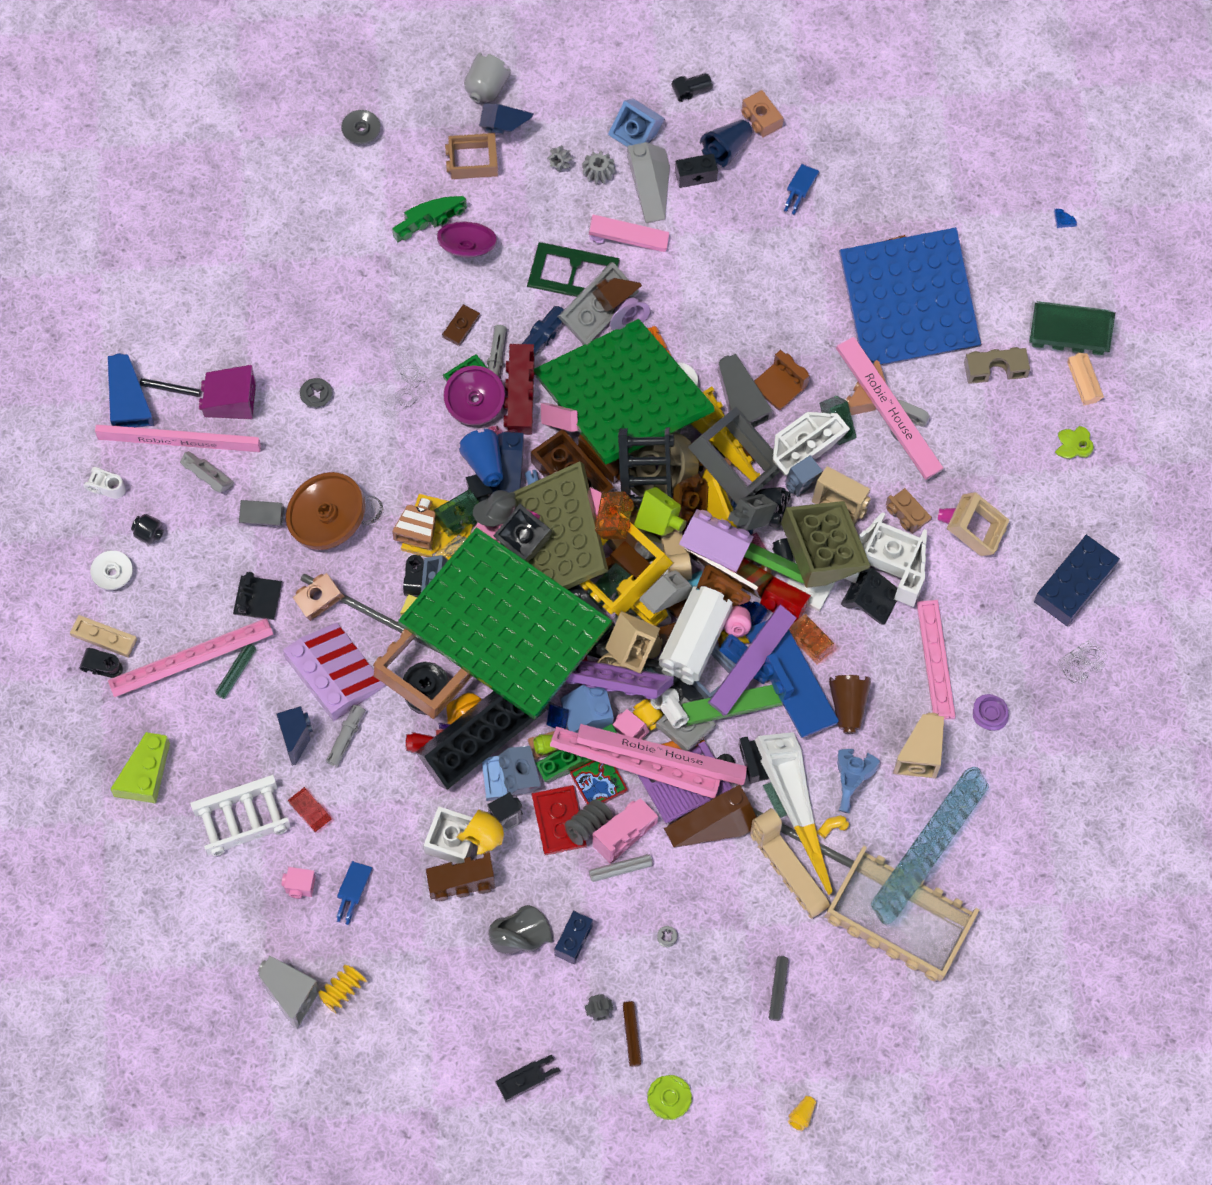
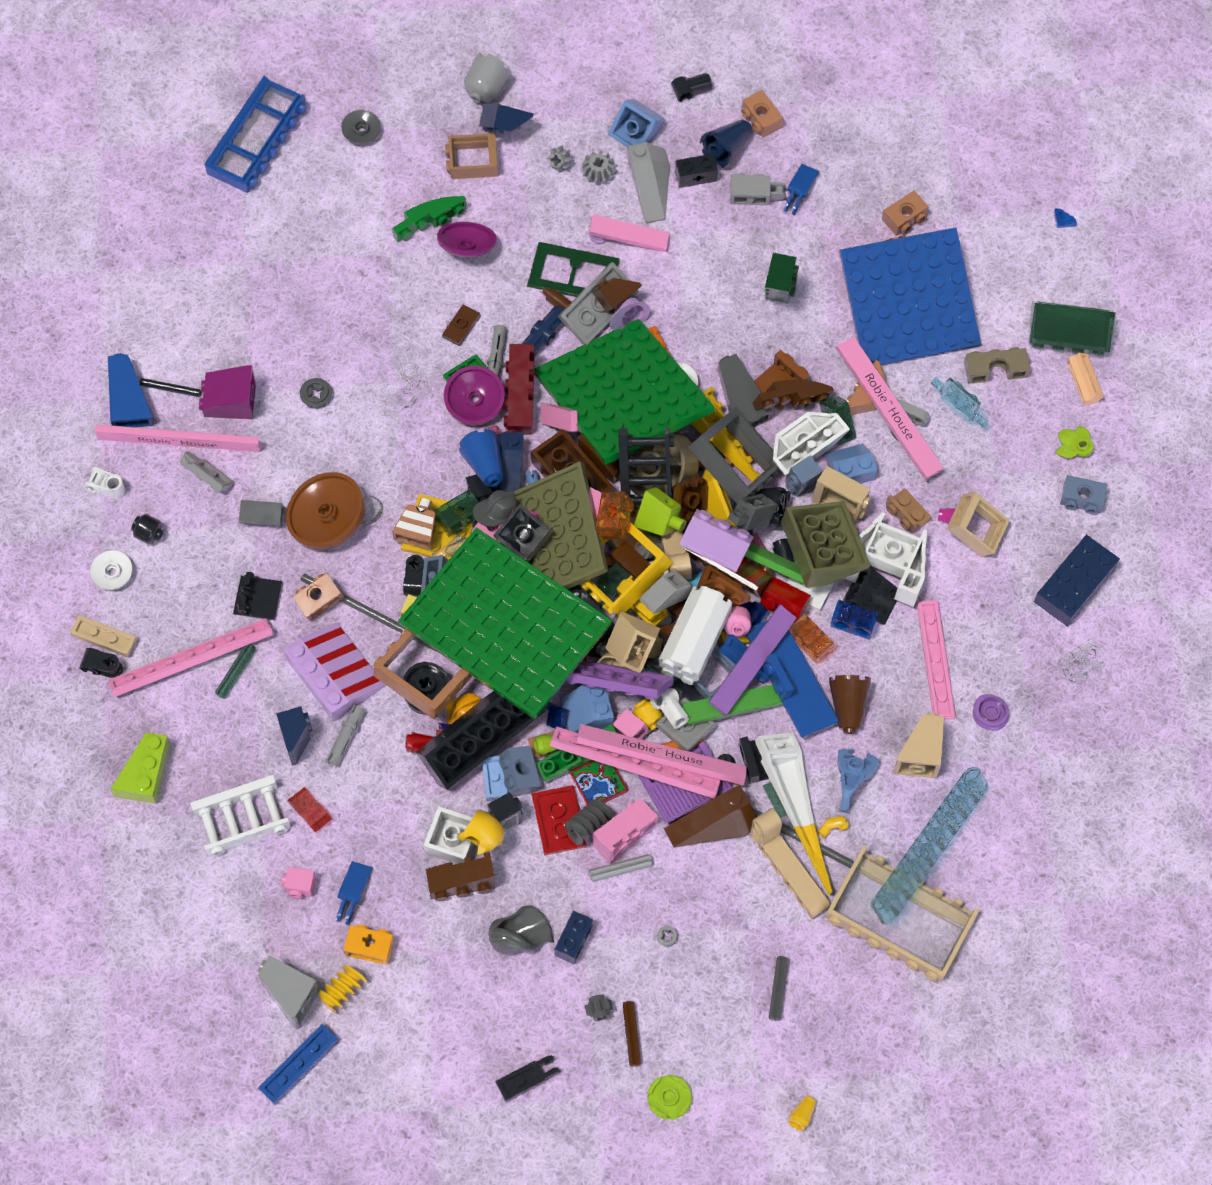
(255, 135): none -> blue window
(298, 1064): none -> blue plate
(377, 952): none -> light orange brick
(556, 298): none -> reddish brown cylinder
(755, 189): none -> light grey brick
(781, 278): none -> dark green wedge
(793, 391): none -> reddish brown slope
(853, 462): none -> medium blue slope
(854, 619): none -> clear blue brick
(910, 204): none -> nougat brick
(960, 400): none -> clear light blue plate
(1092, 489): none -> sand blue brick

